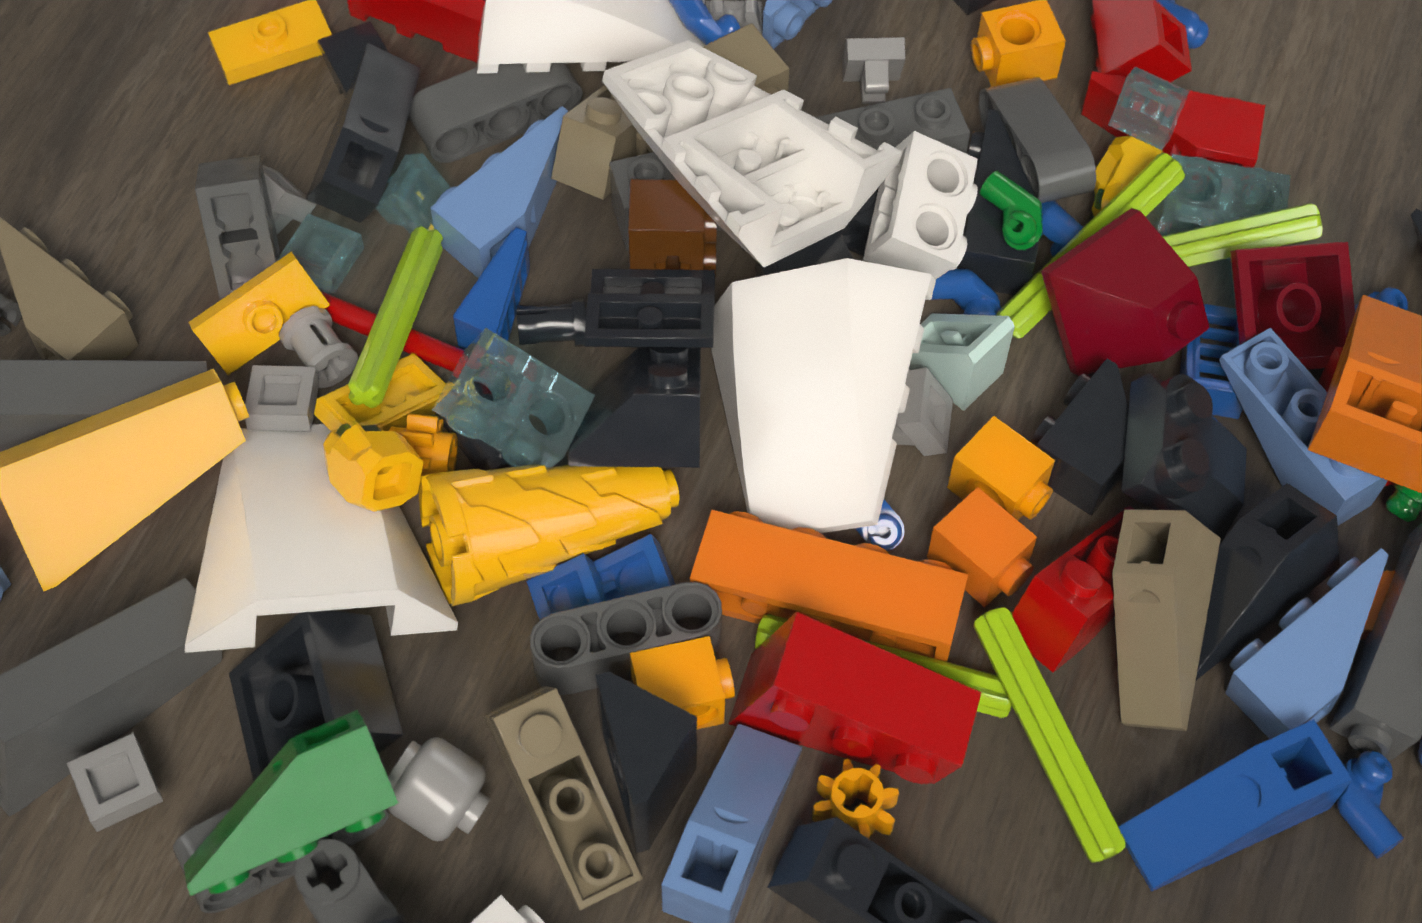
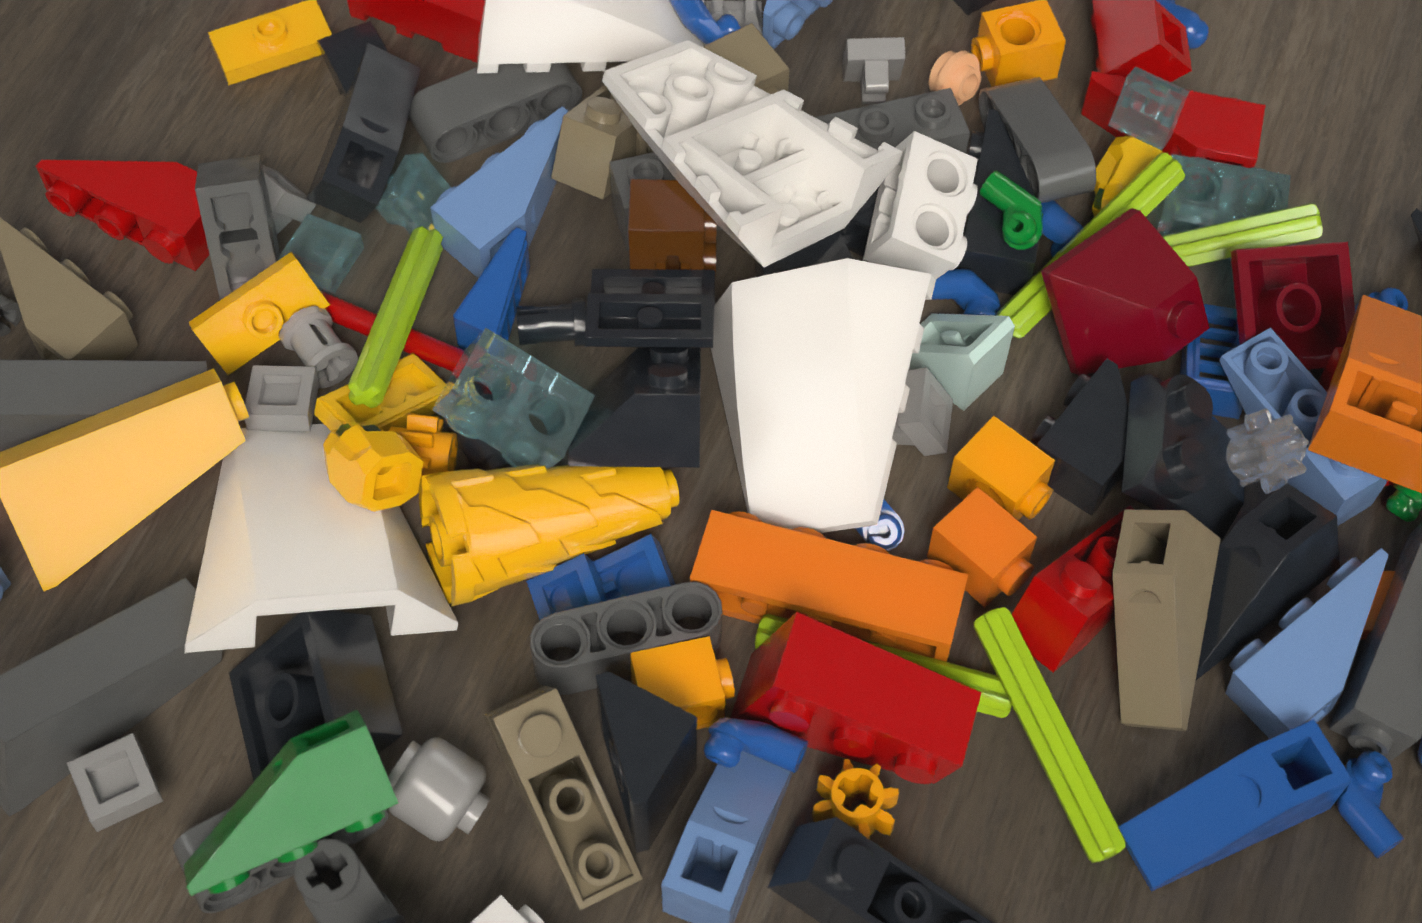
(134, 201): none -> red slope
(756, 738): none -> blue arm
(956, 71): none -> light nougat plate
(1266, 450): none -> clear gear

